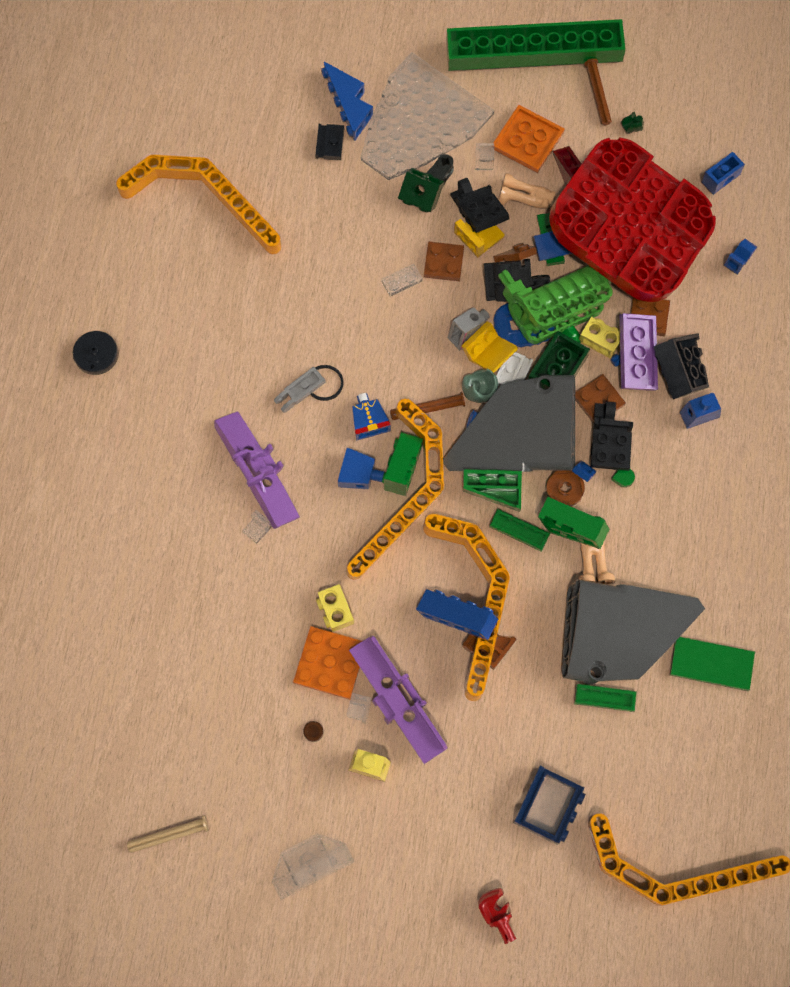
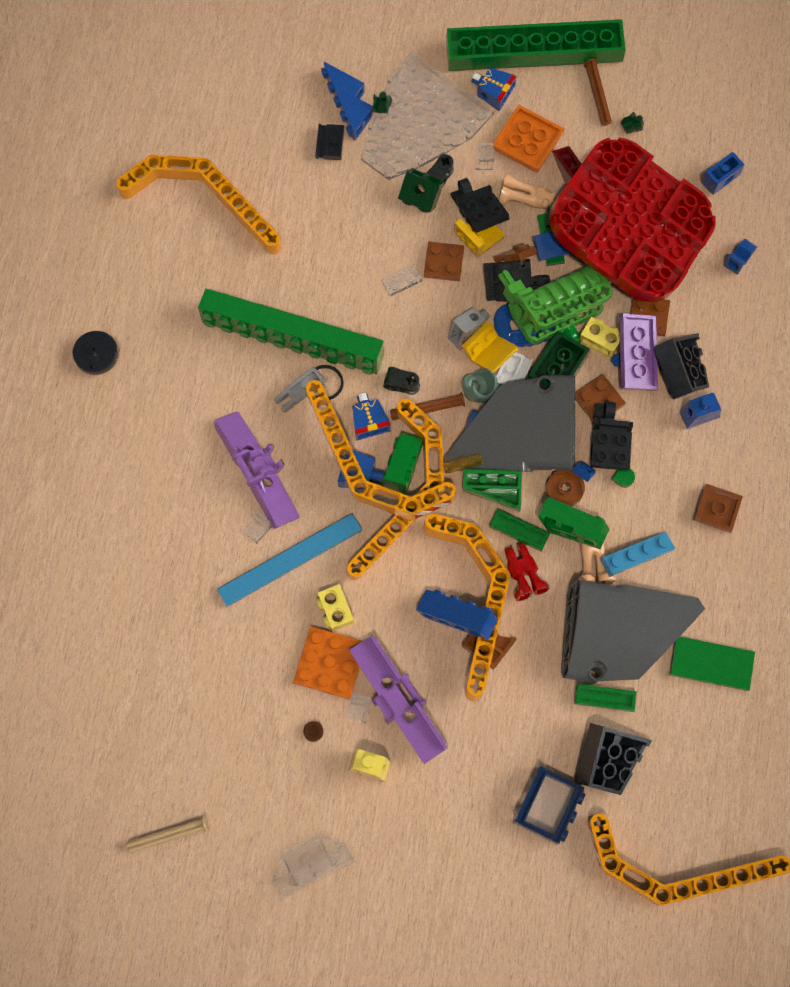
(289, 560): none -> dark azure tile
(291, 331): none -> green brick
(359, 480): none -> light orange beam
(382, 103): none -> dark green arm
(399, 379): none -> pearl dark grey piece
(463, 463): none -> clear yellow pin
(494, 87): none -> blue torso
(496, 915): red piece -> none
(523, 567): none -> red piece
(609, 758): none -> black wedge
(637, 554): none -> dark azure plate
(718, 508): none -> dark orange plate

